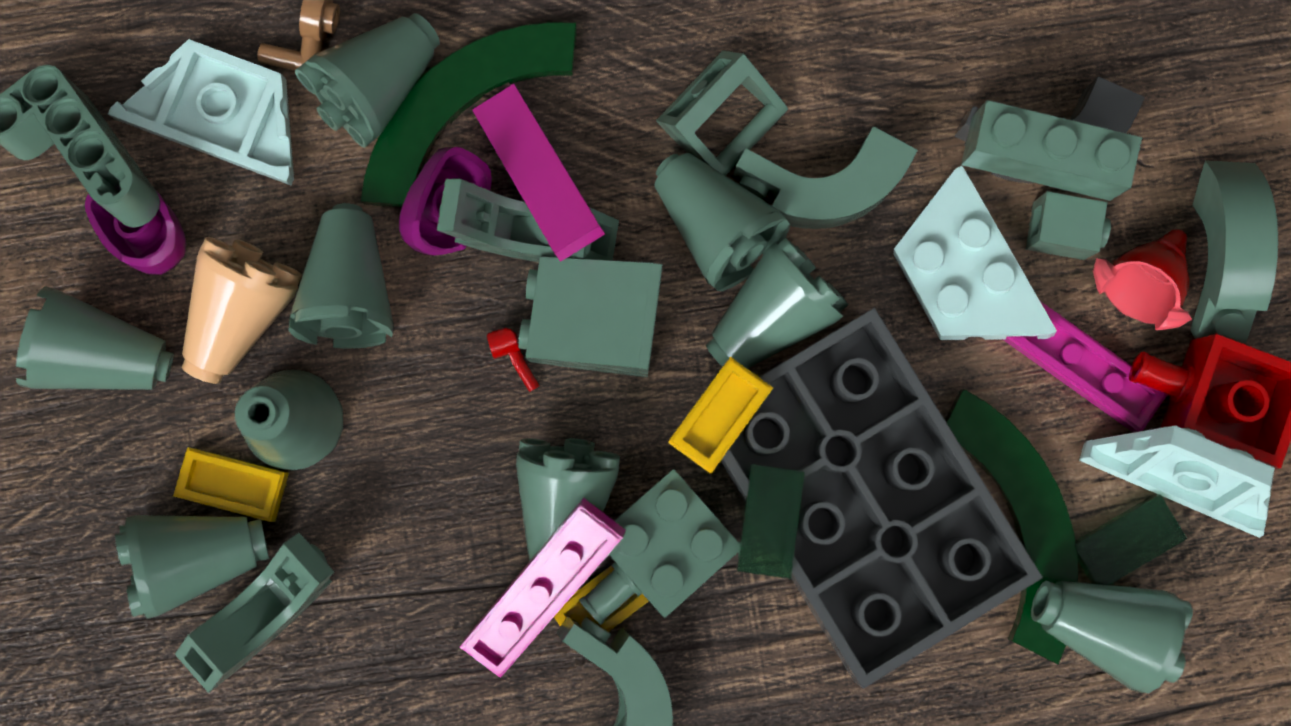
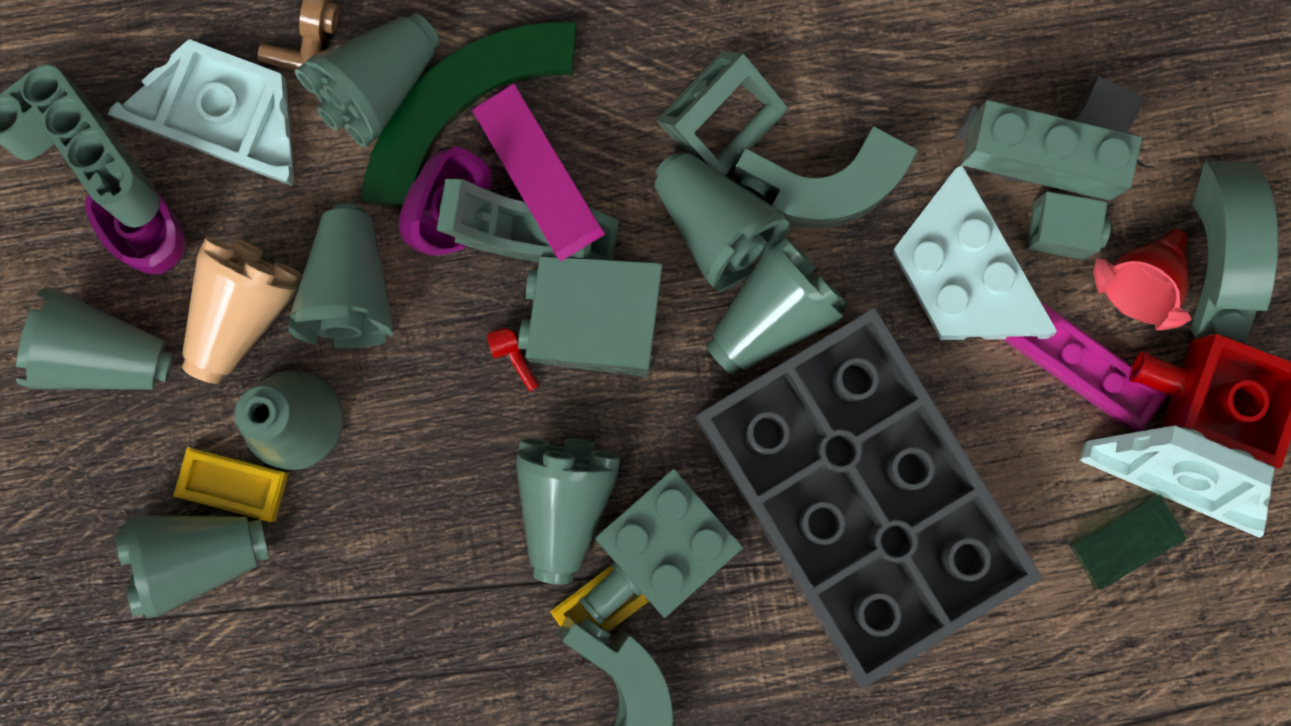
(258, 614): sand green arch -> none
(543, 587): tile -> none
(720, 415): yellow tile -> none
(770, 521): clear green tile -> none
(1033, 503): dark green tile -> none
(1118, 629): sand green cone -> none

